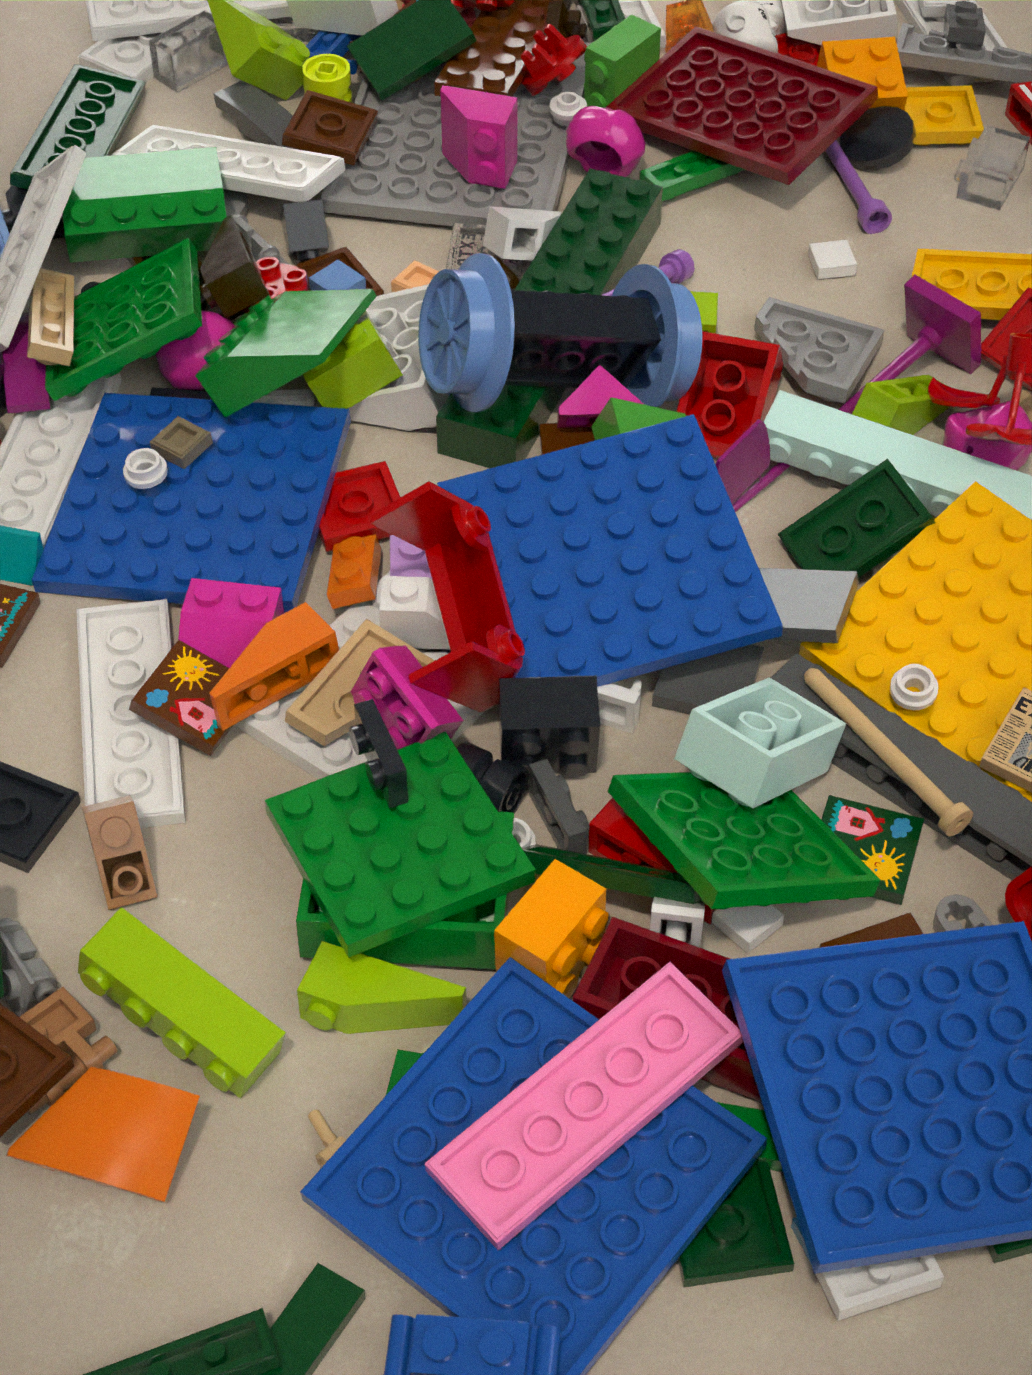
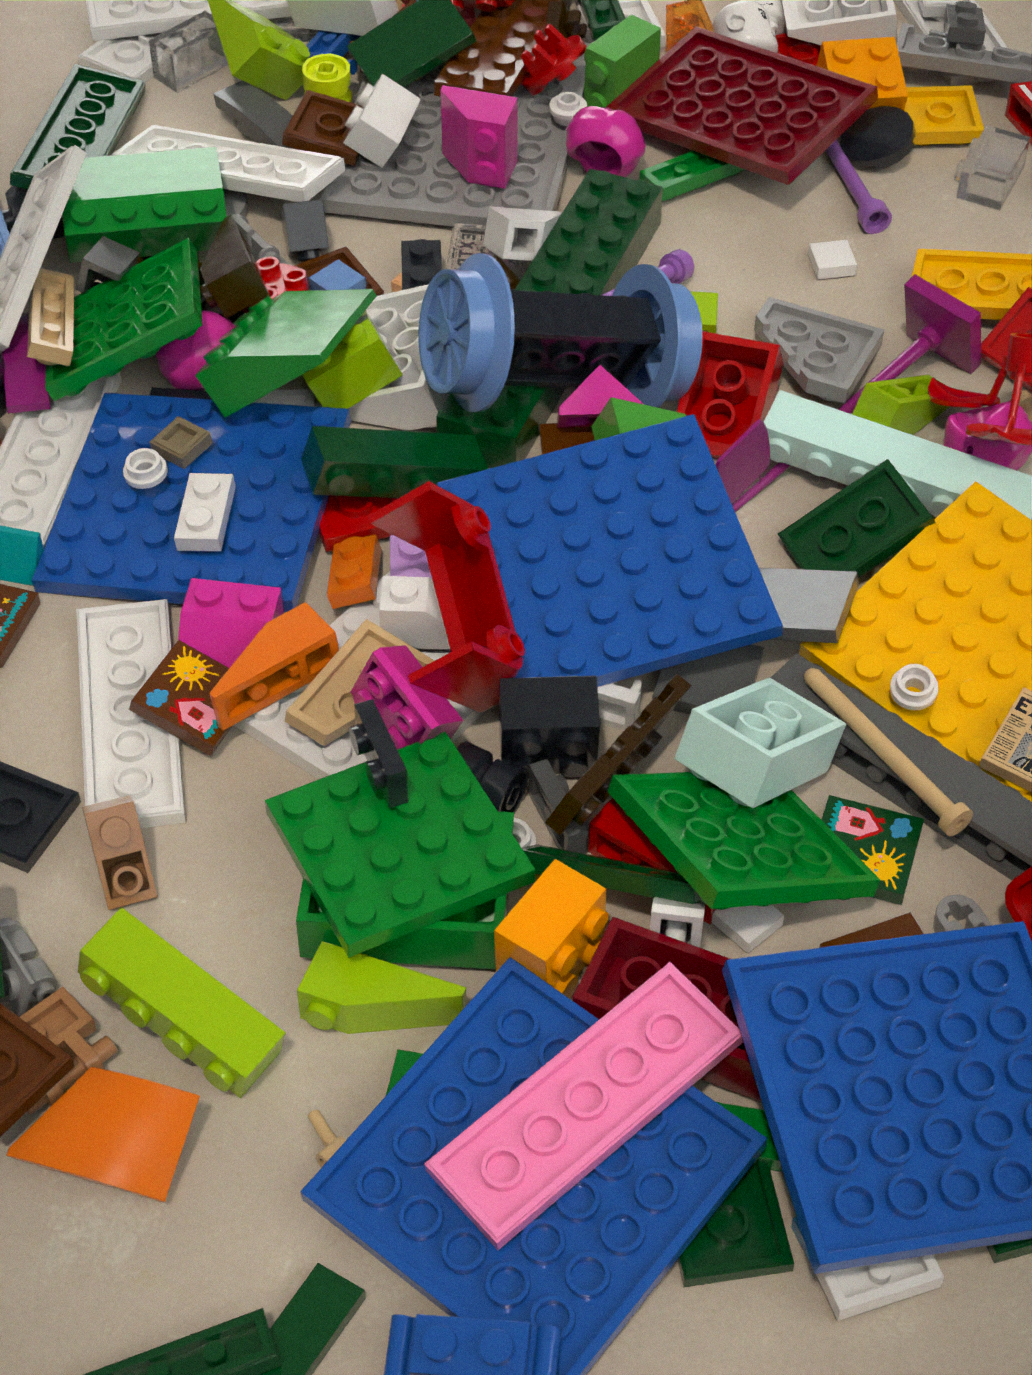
(104, 262): none -> dark grey panel
(204, 512): none -> white plate
(381, 119): none -> white brick
(385, 461): none -> dark green brick
(420, 262): none -> black plate
(618, 760): none -> dark brown wing

